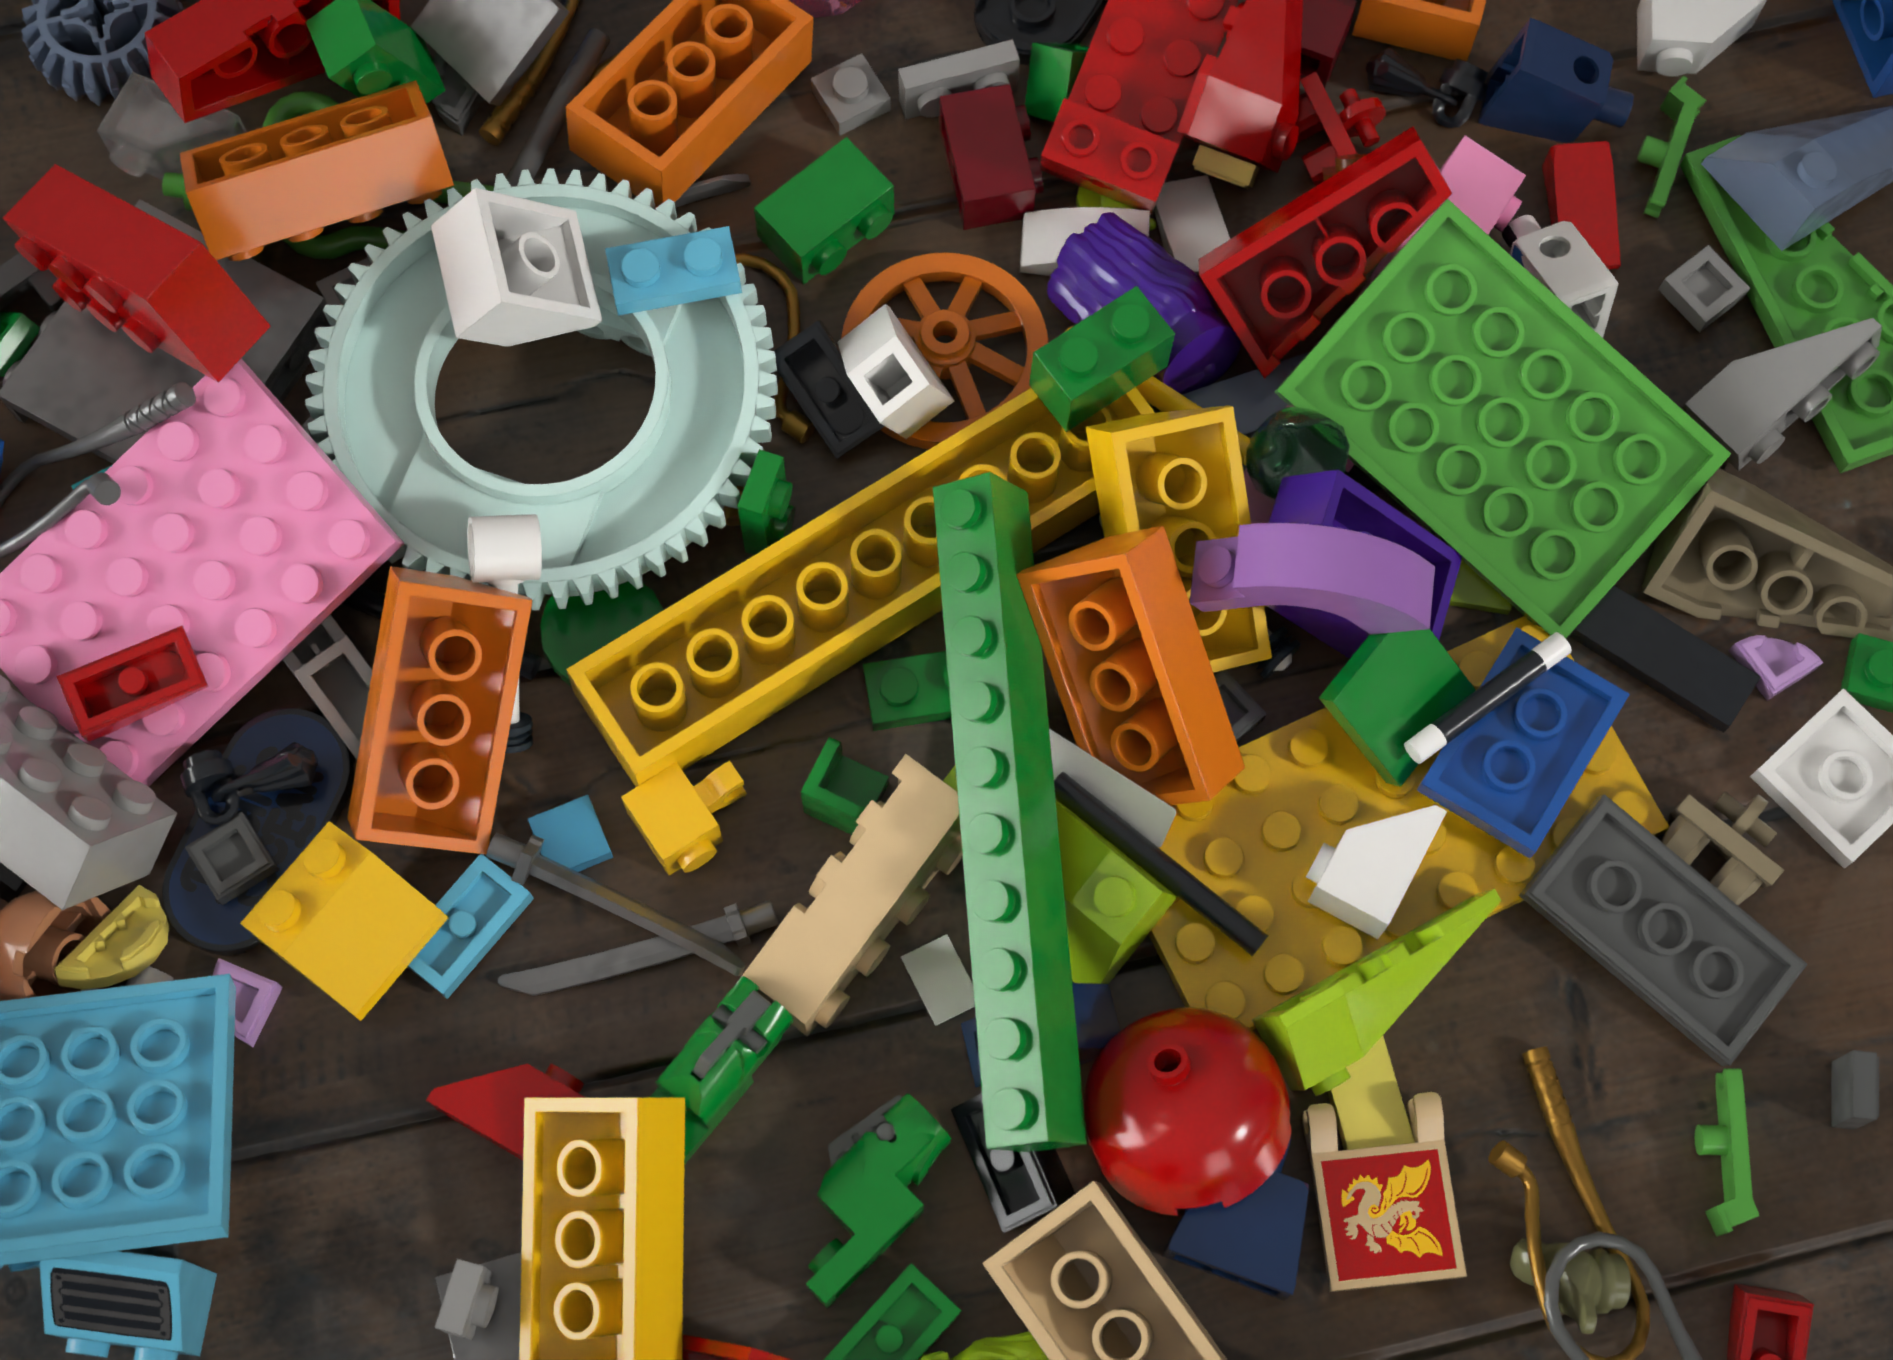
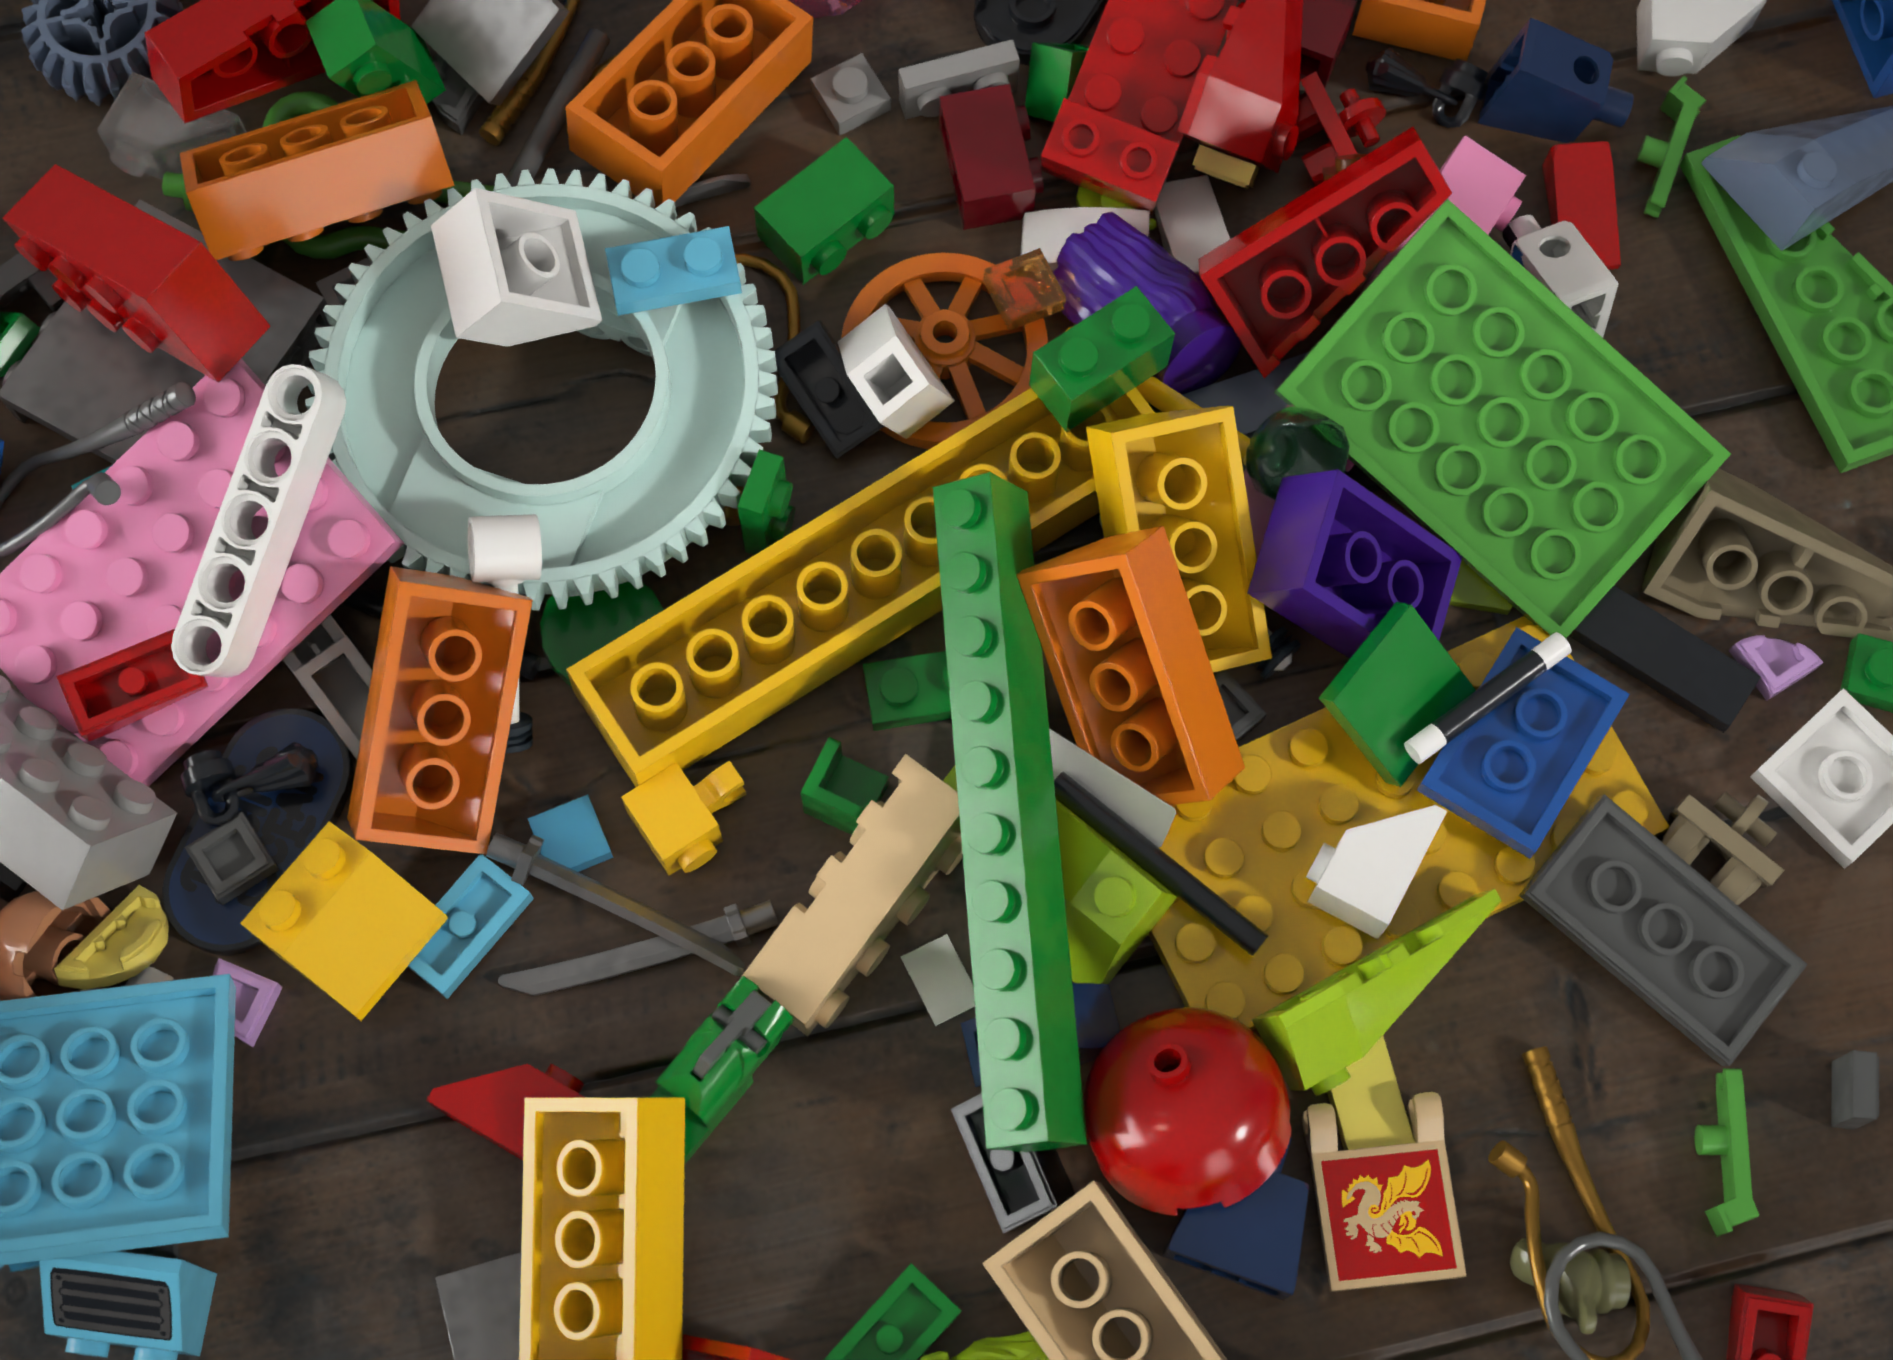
(232, 540): none -> white beam
(468, 1300): light grey plate -> none
(870, 1191): green plate -> none
(1024, 289): none -> clear orange plate
(1317, 568): medium lavender arch -> none
(1703, 288): light grey plate -> none
(1767, 391): light grey slope -> none

